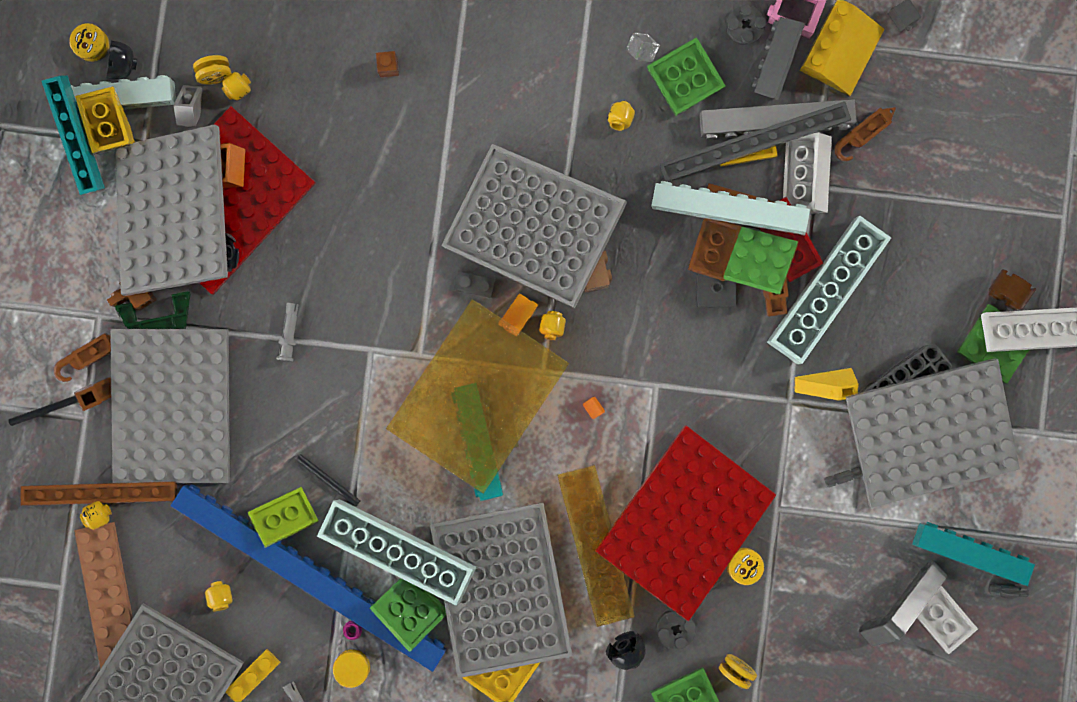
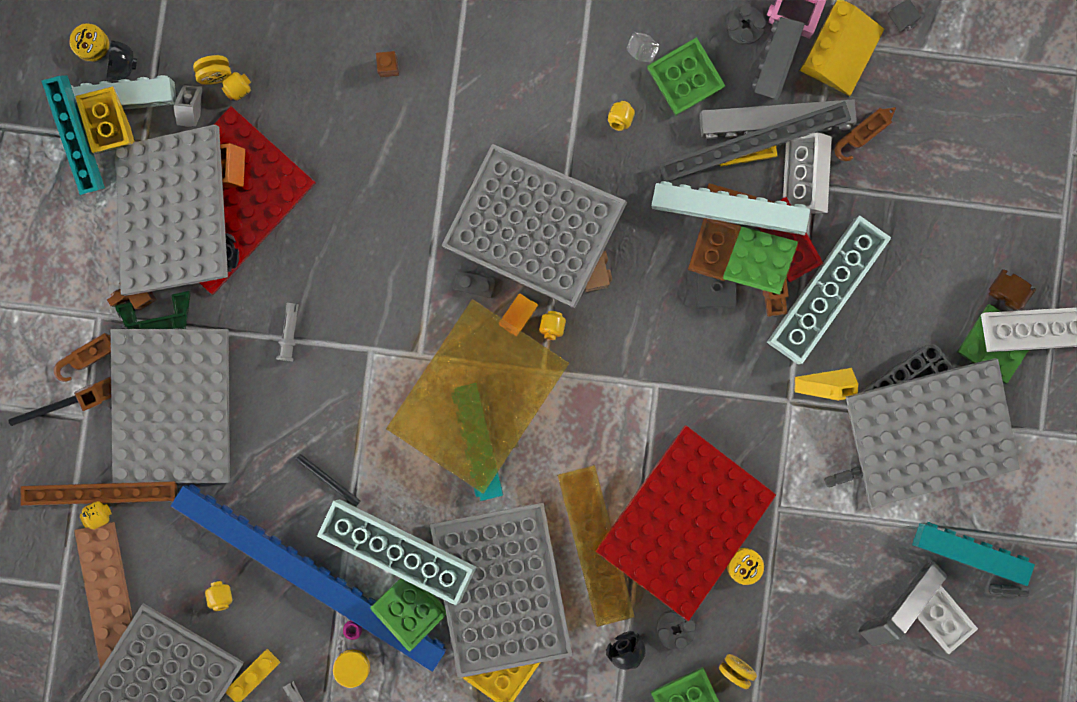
(283, 517): lime plate -> none
(593, 407): orange slope -> none

